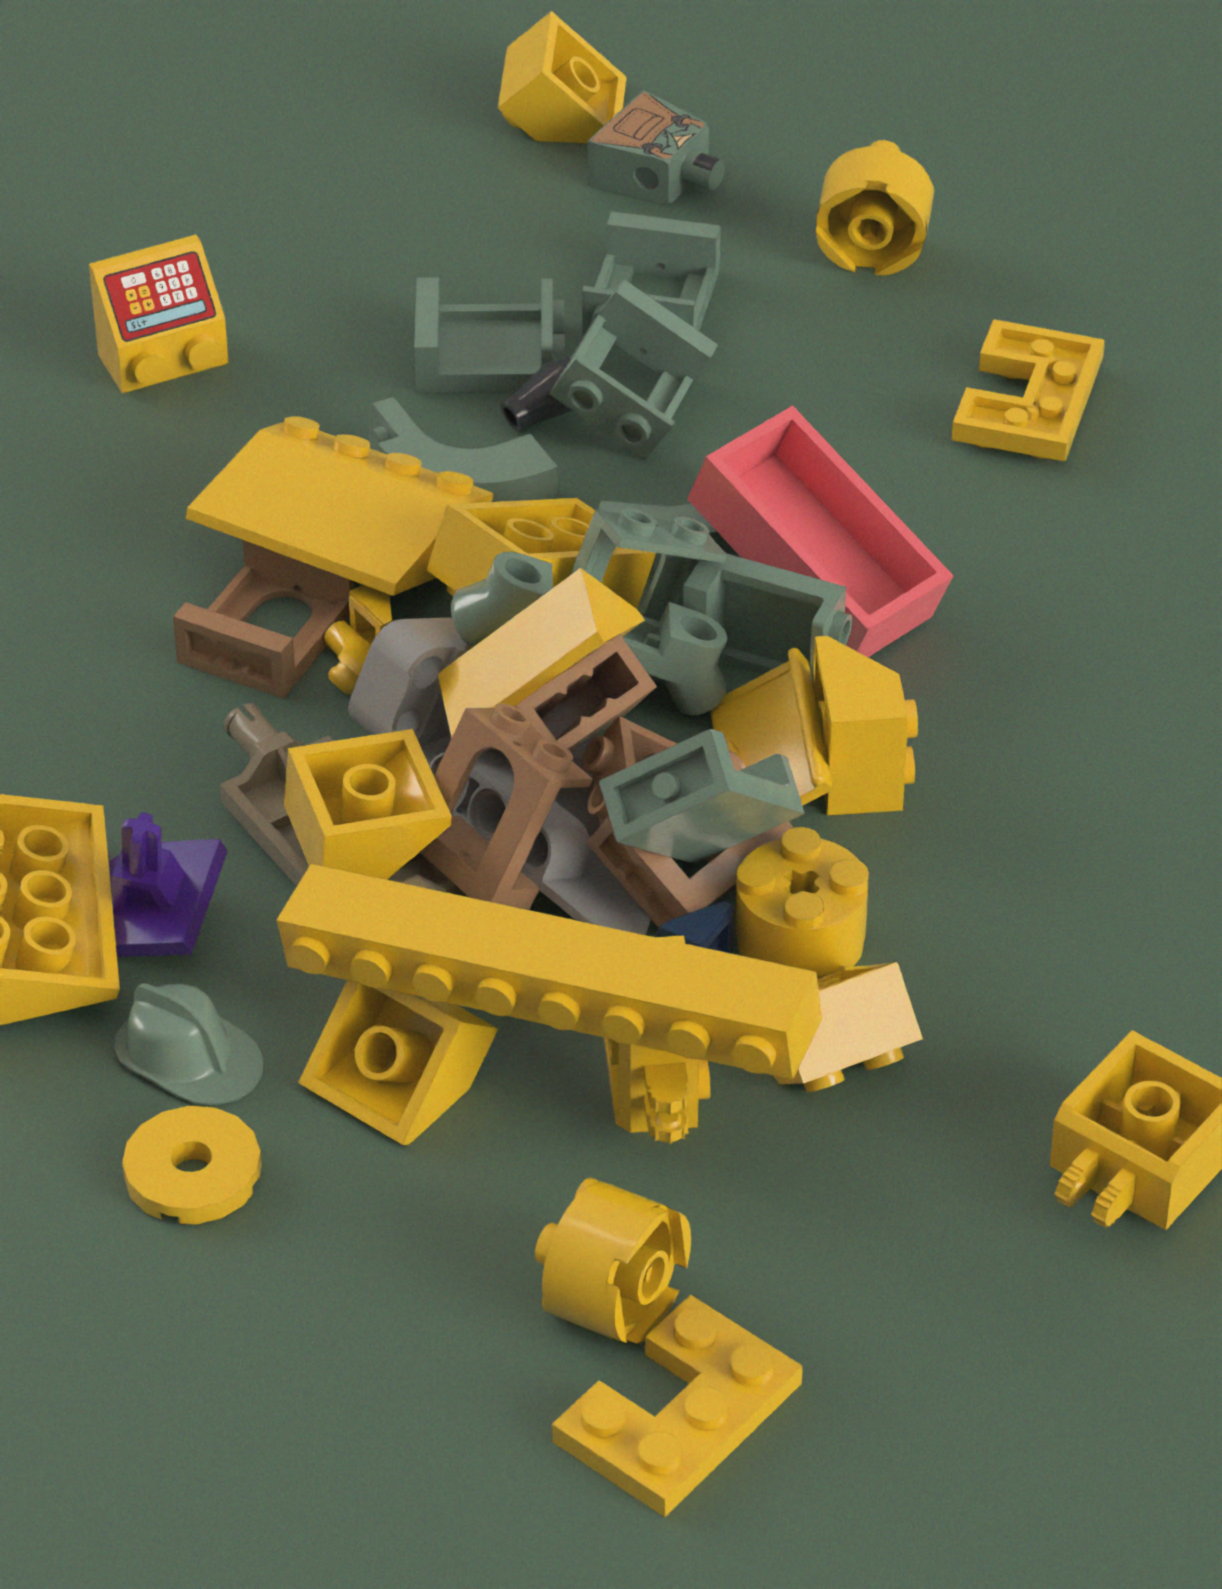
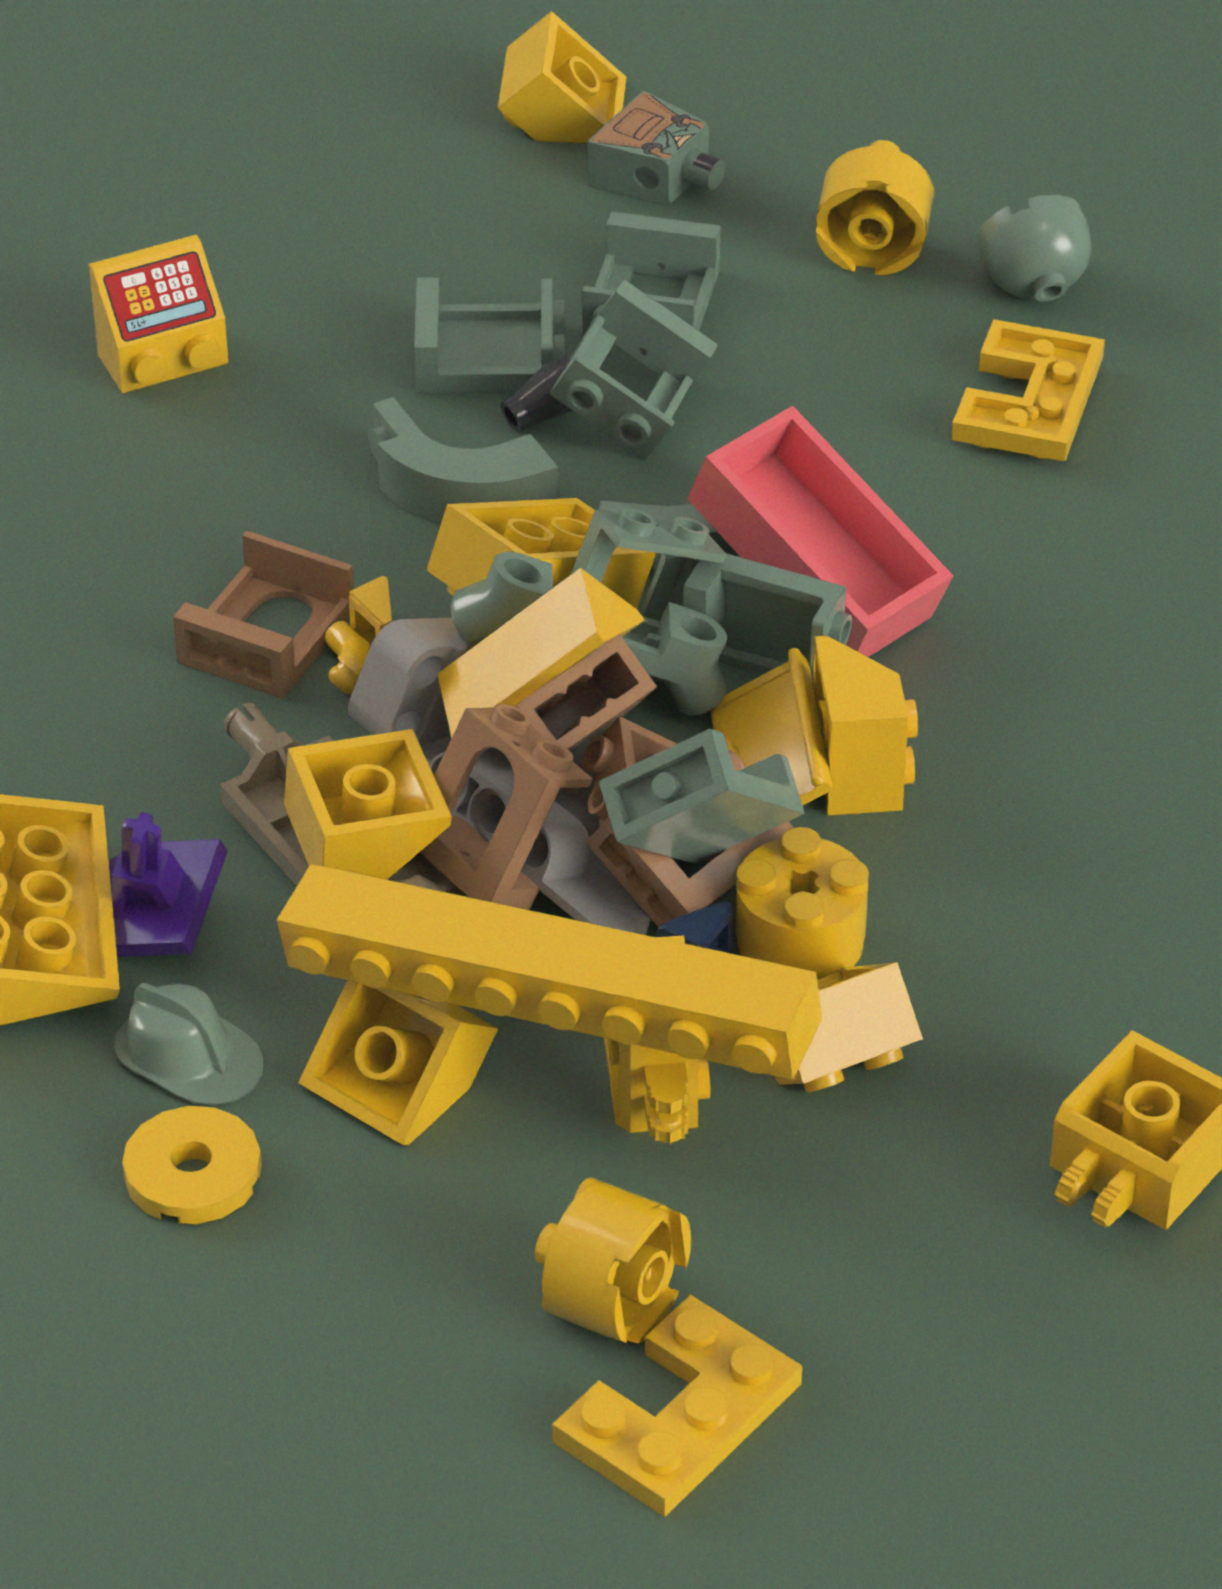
(334, 504): yellow slope -> none
(1037, 248): none -> sand green cylinder

